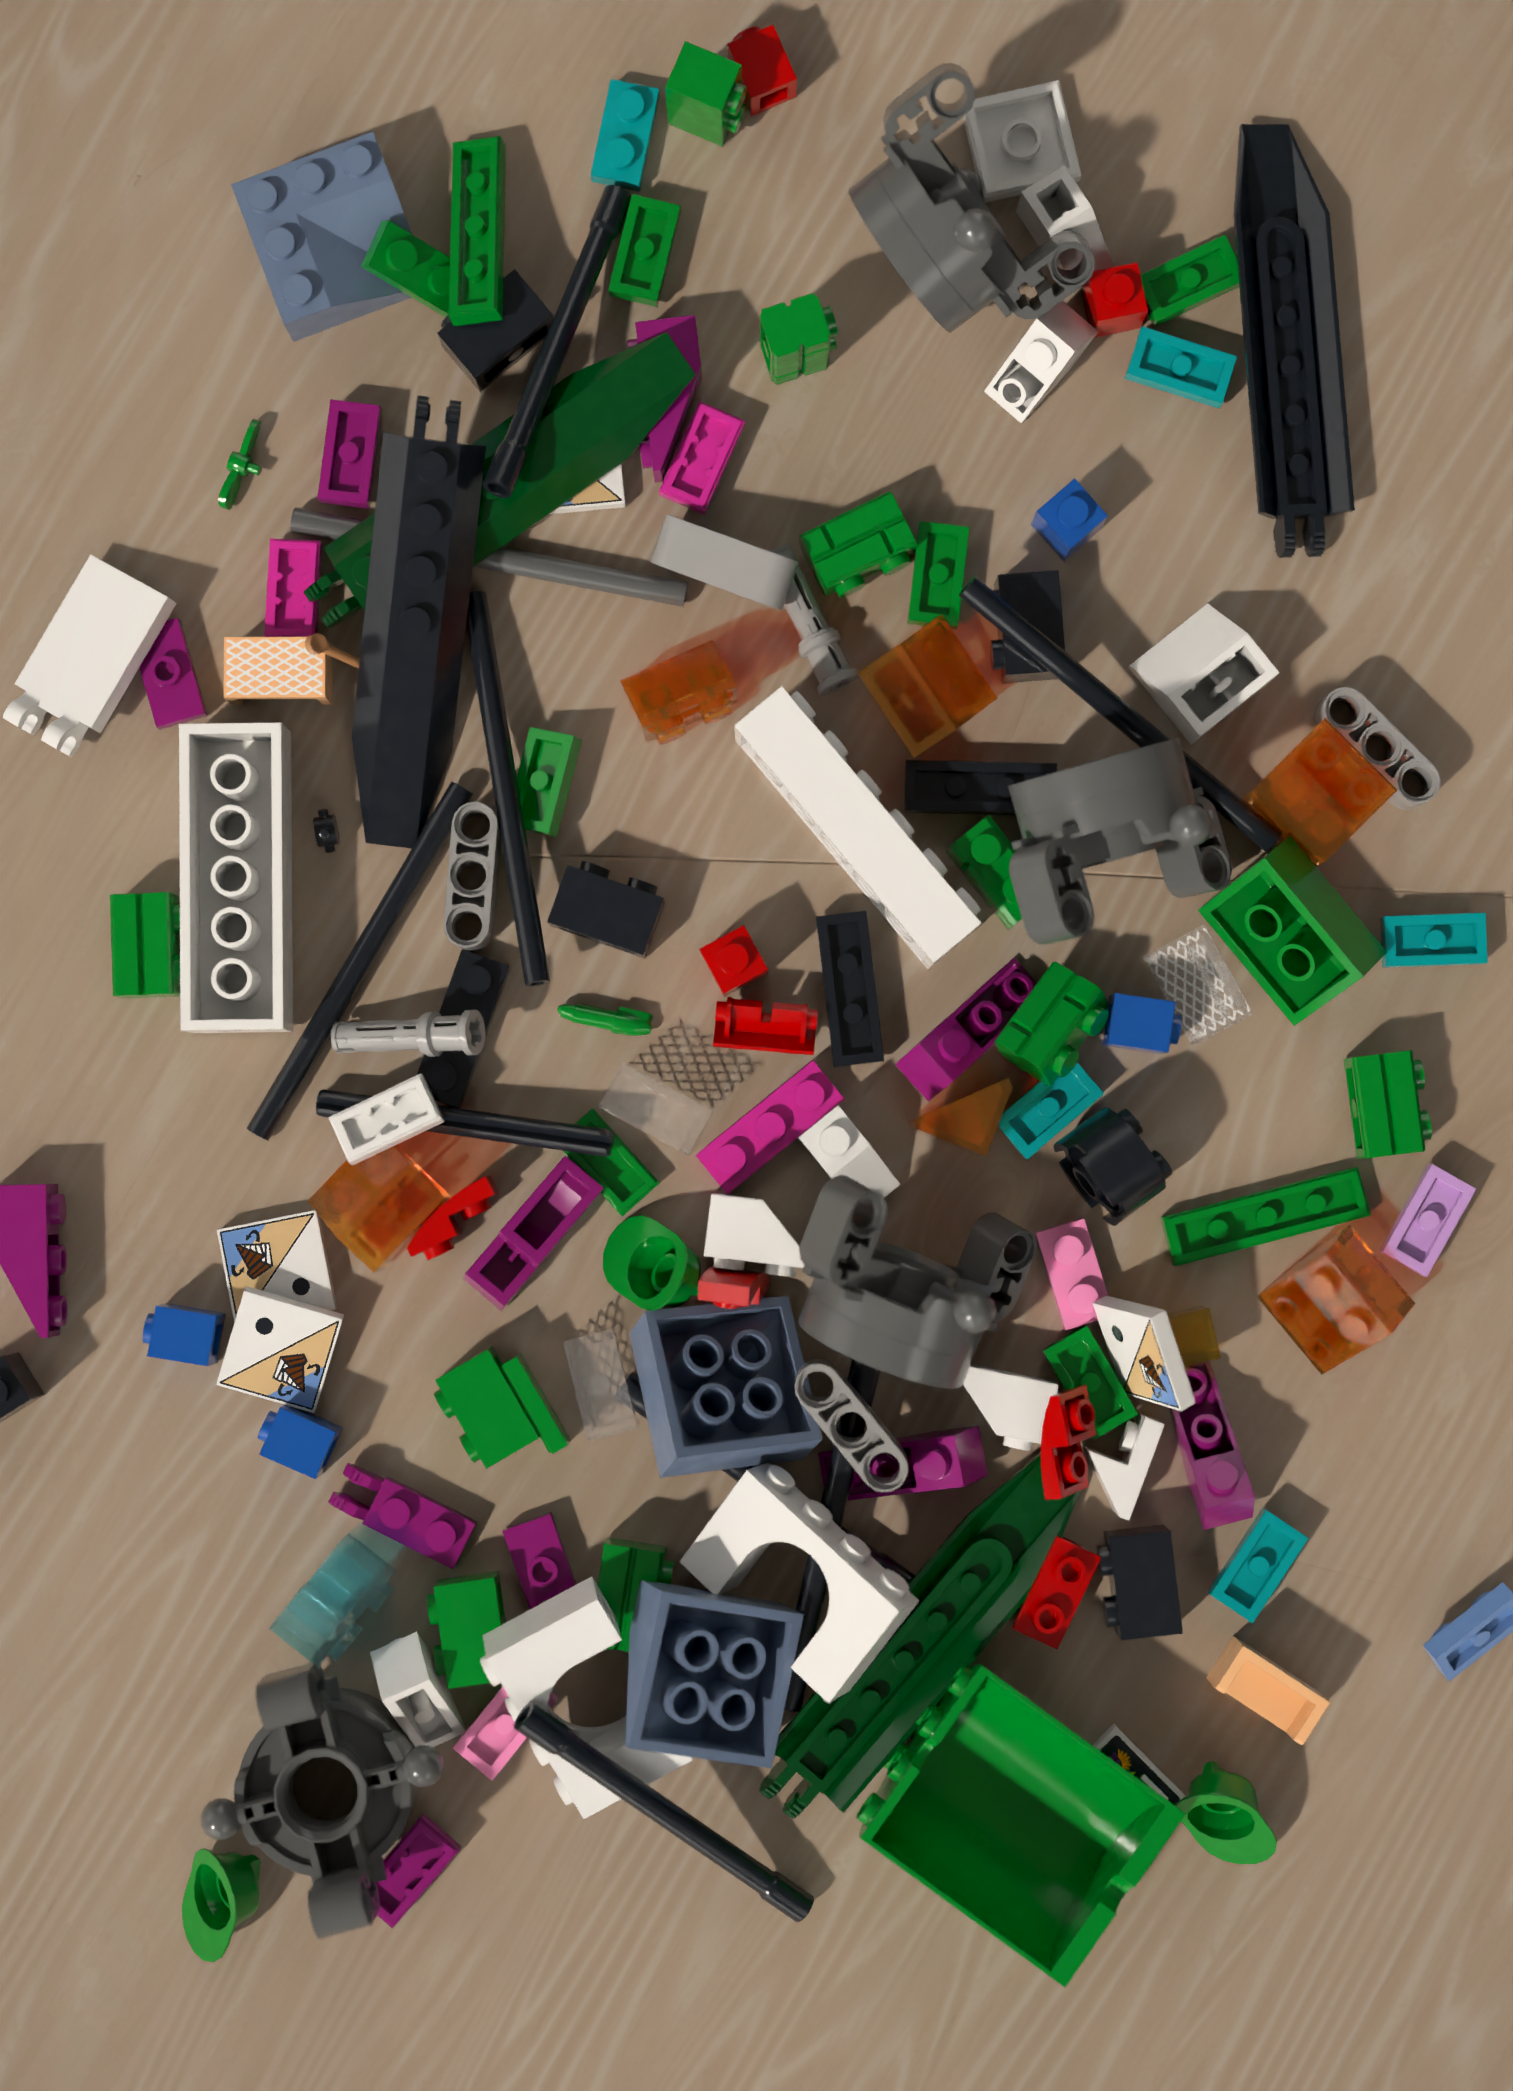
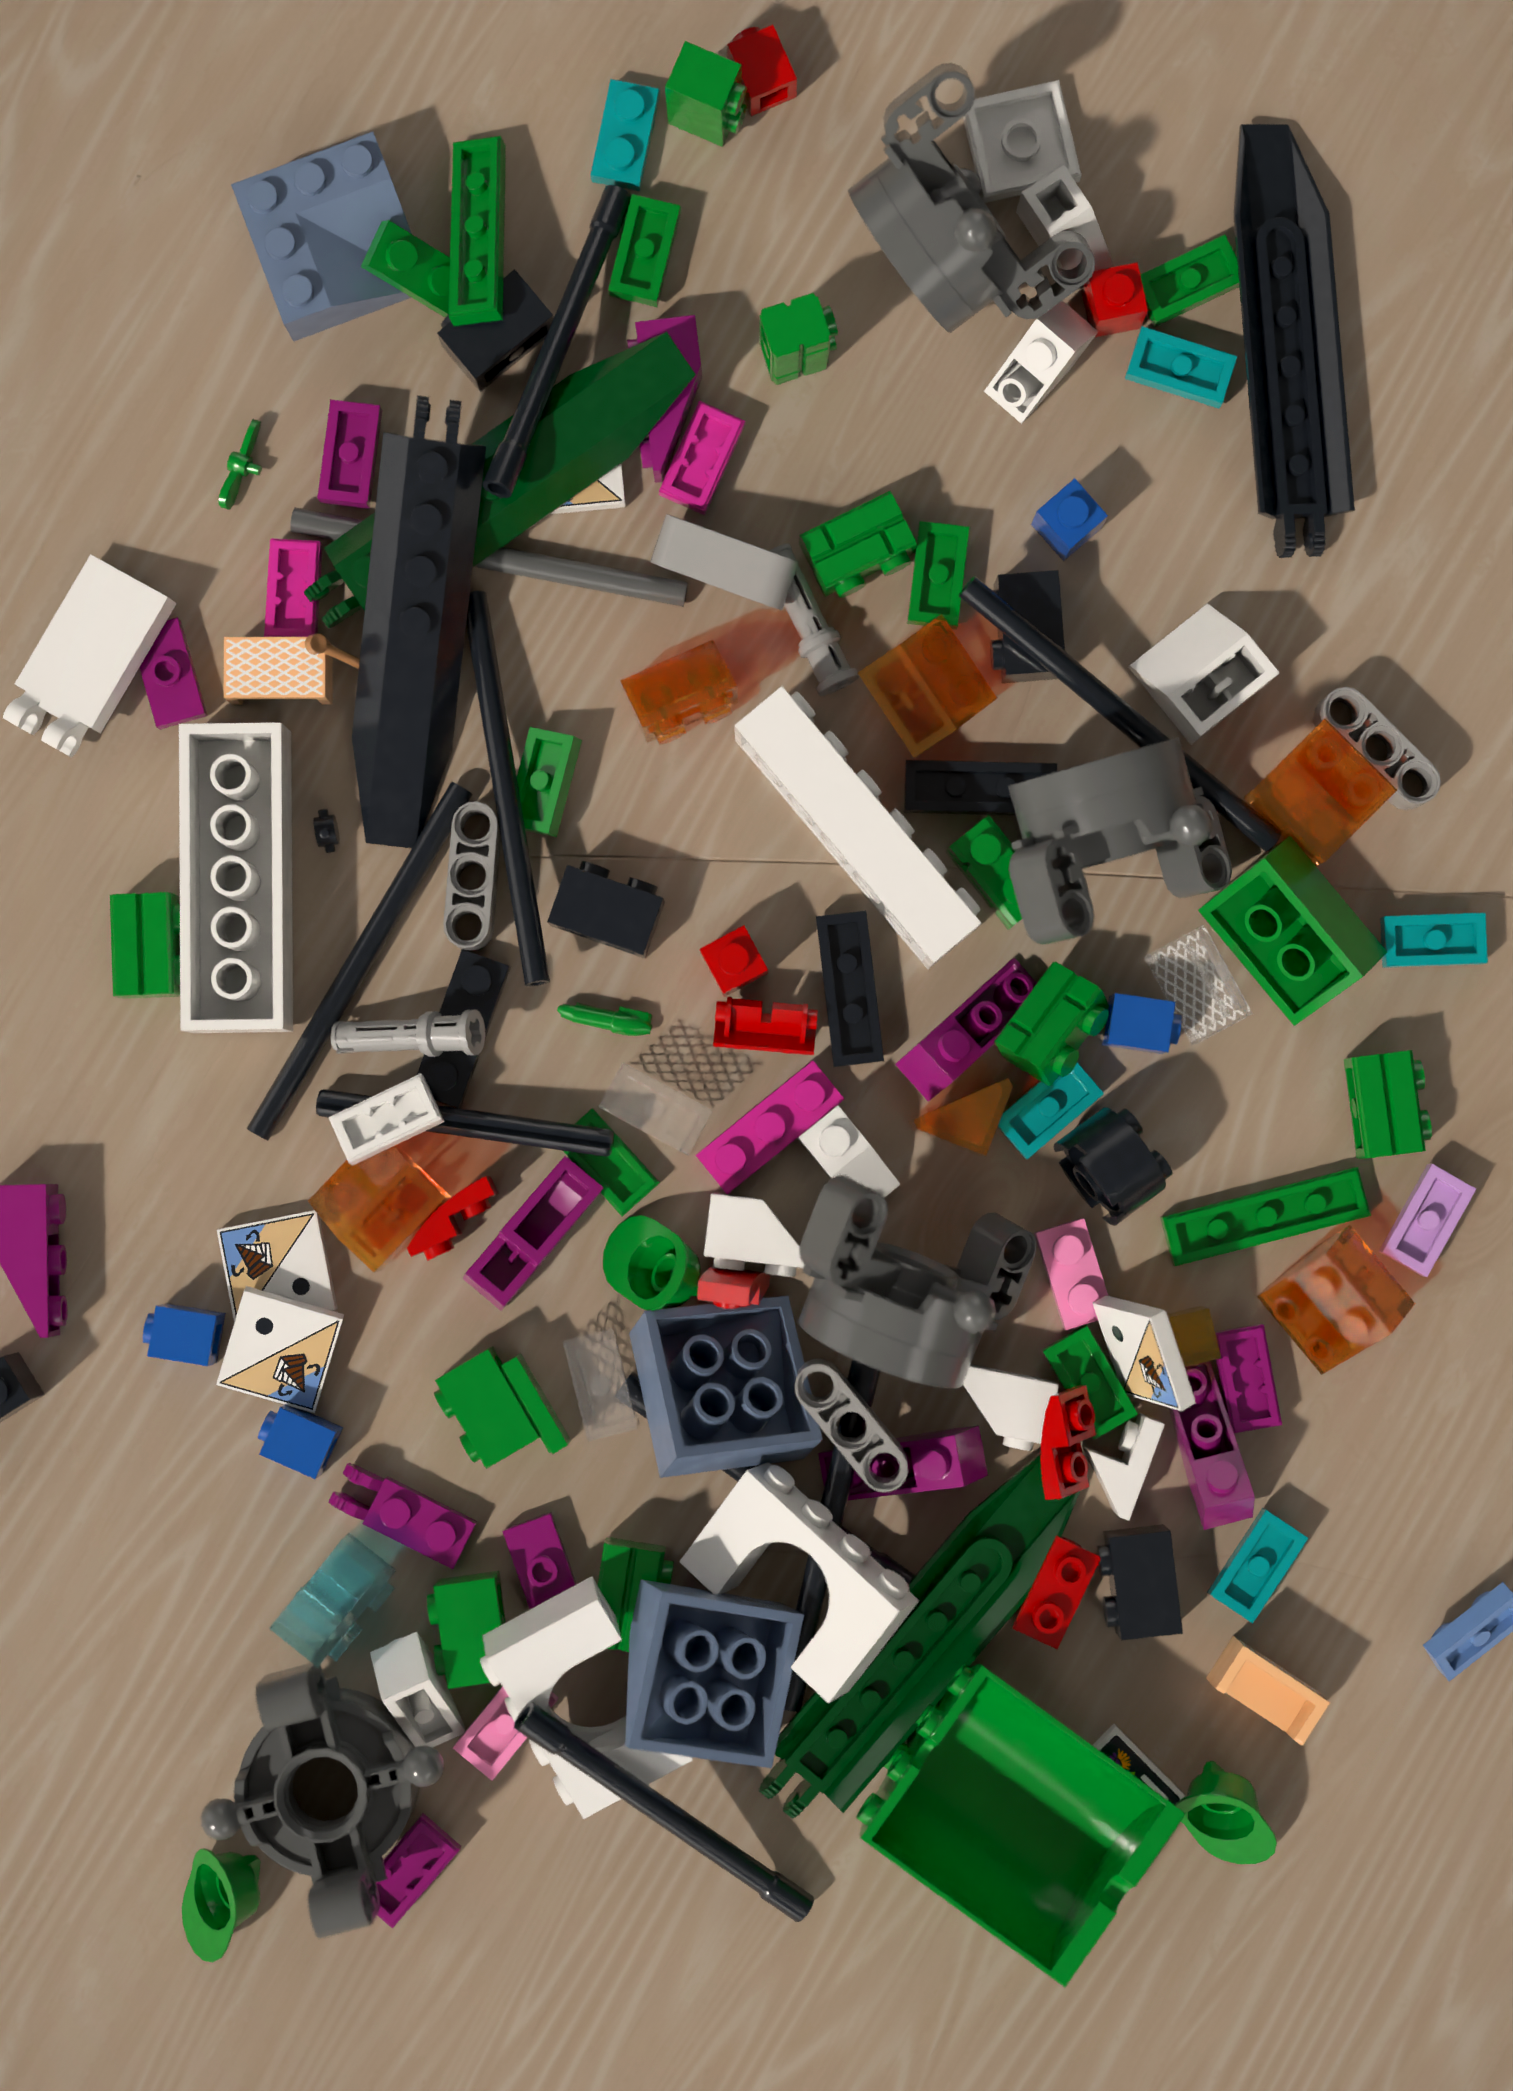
(1247, 1378): none -> magenta plate

